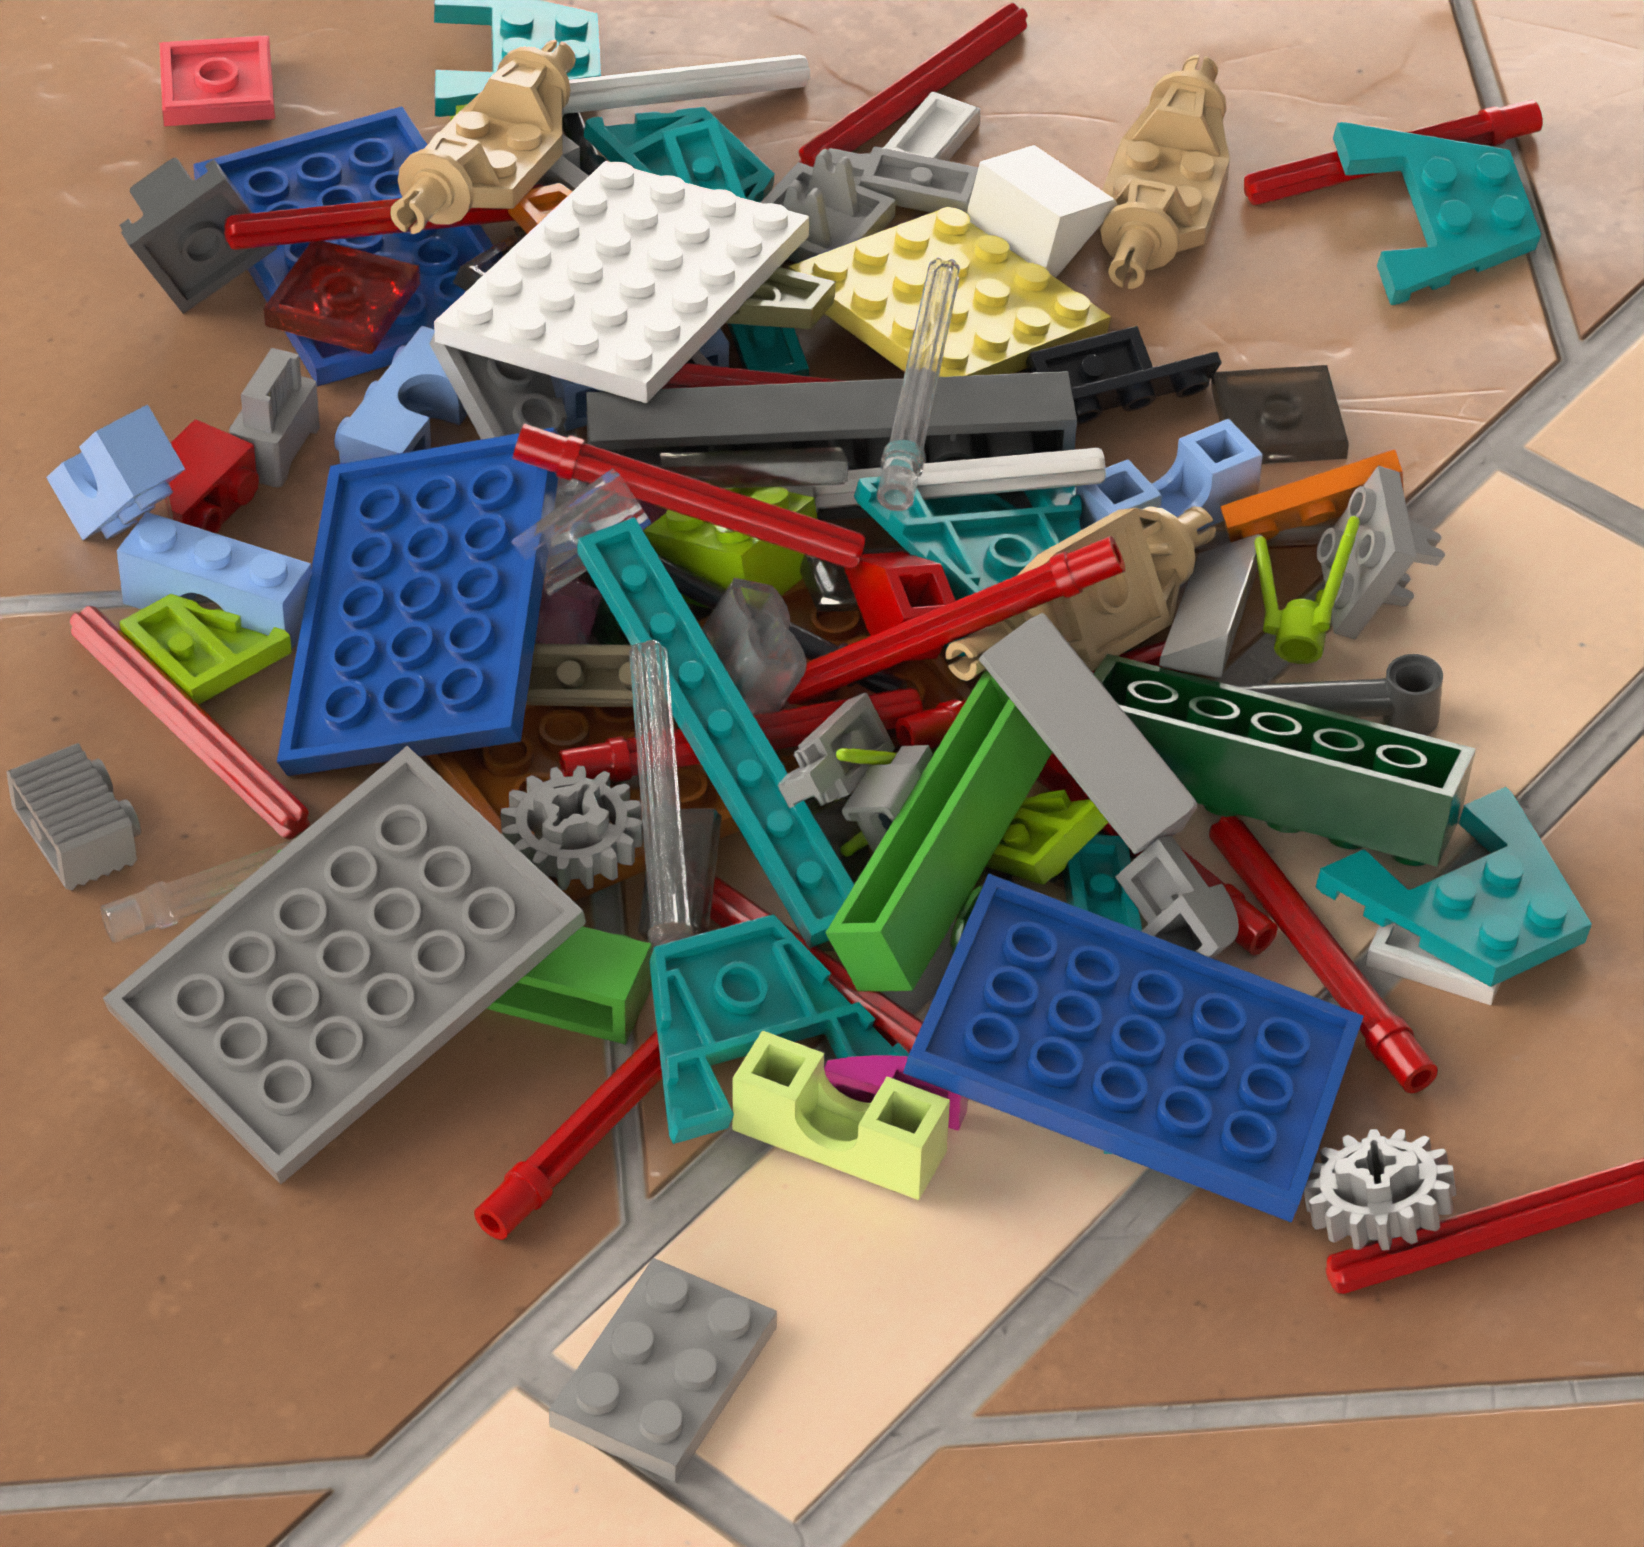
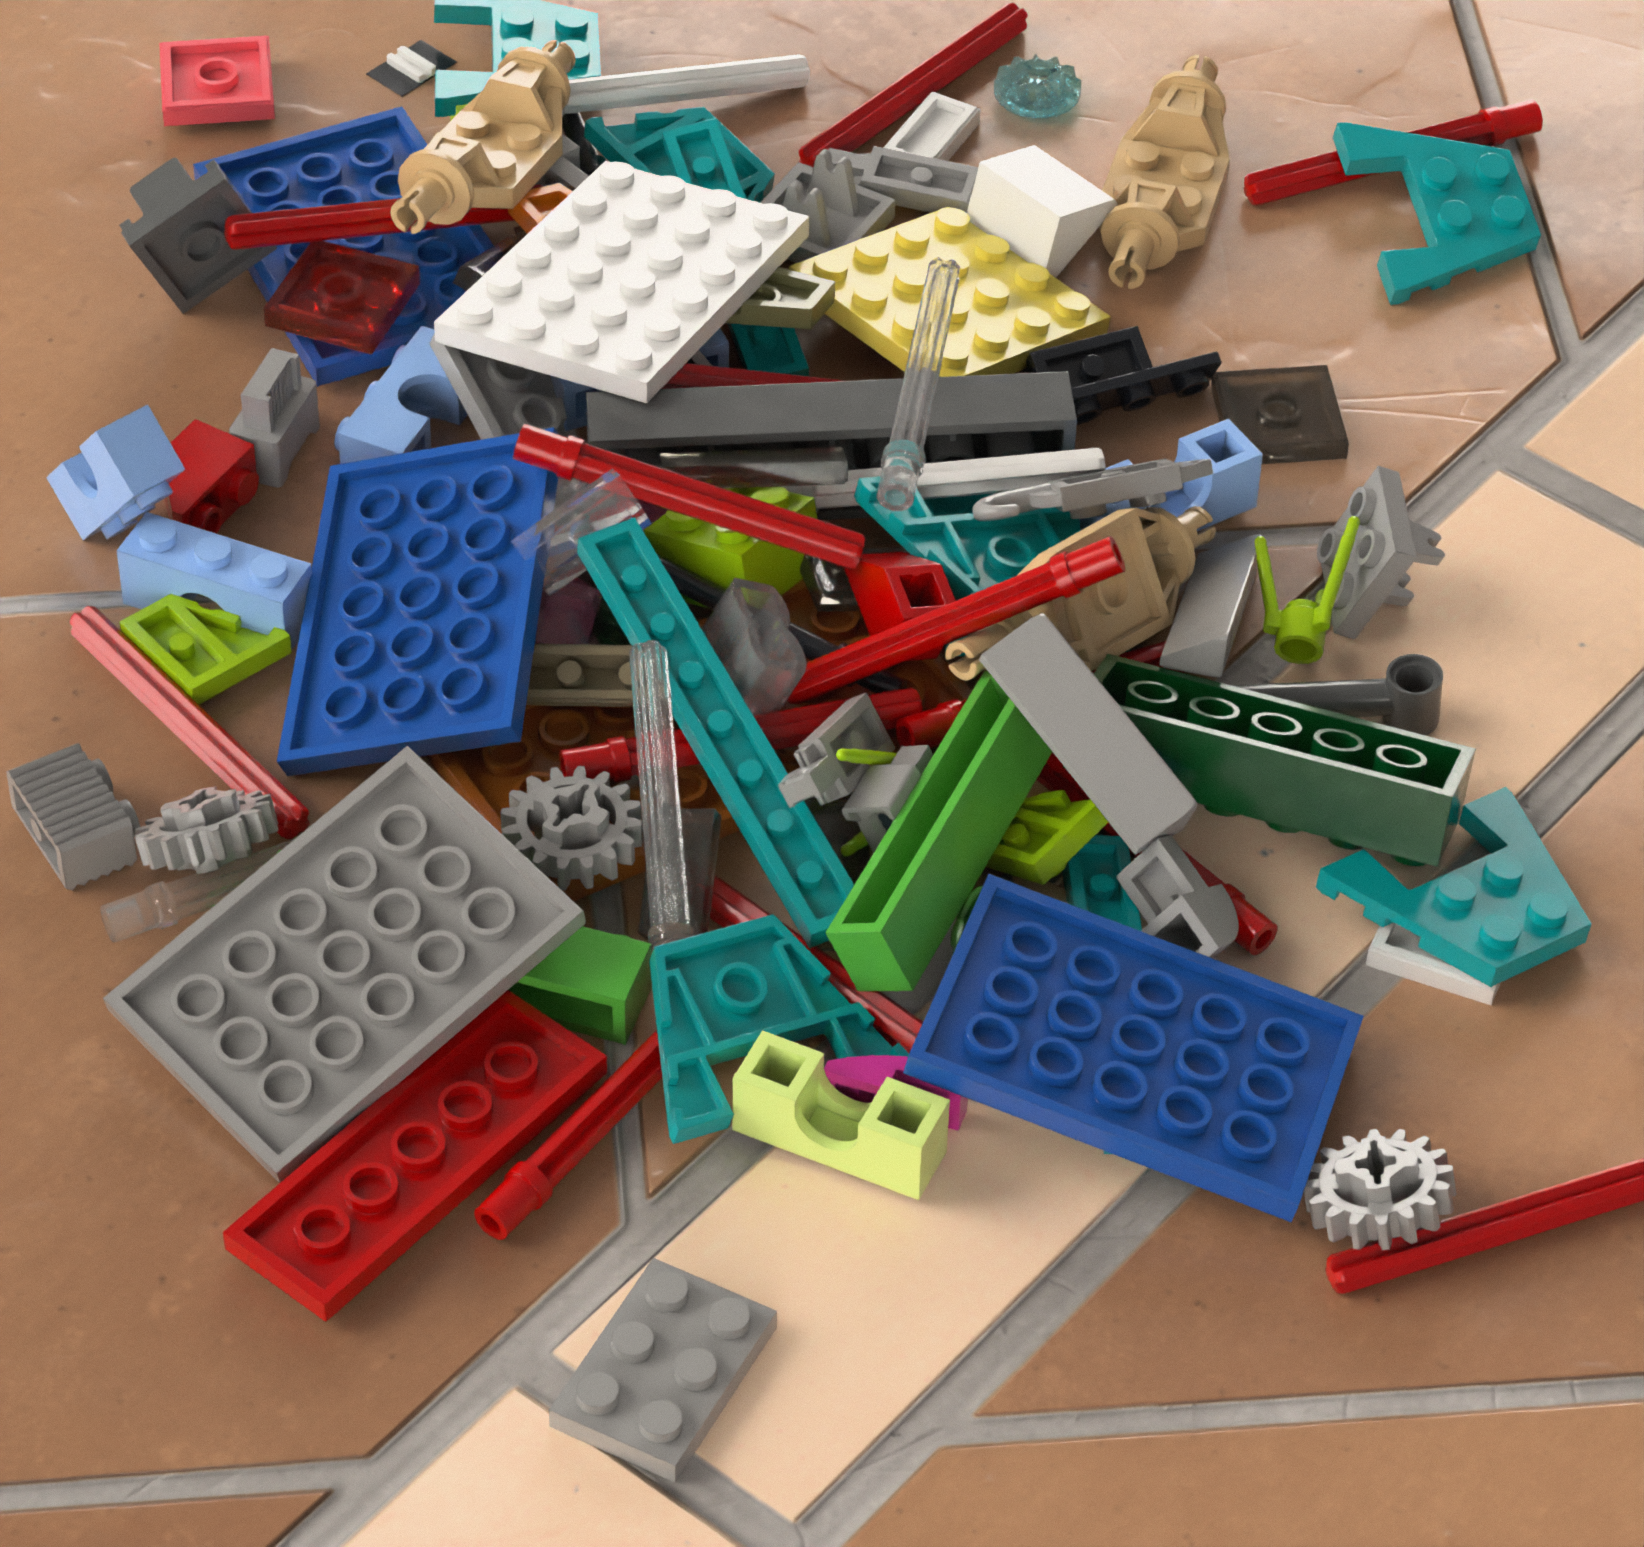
(206, 830): none -> light grey gear
(410, 67): none -> piece
(414, 1155): none -> red plate
(1033, 99): none -> clear light blue gear
(1090, 492): none -> light grey plate
(1302, 501): orange wing -> none
(1385, 1034): red axle -> none

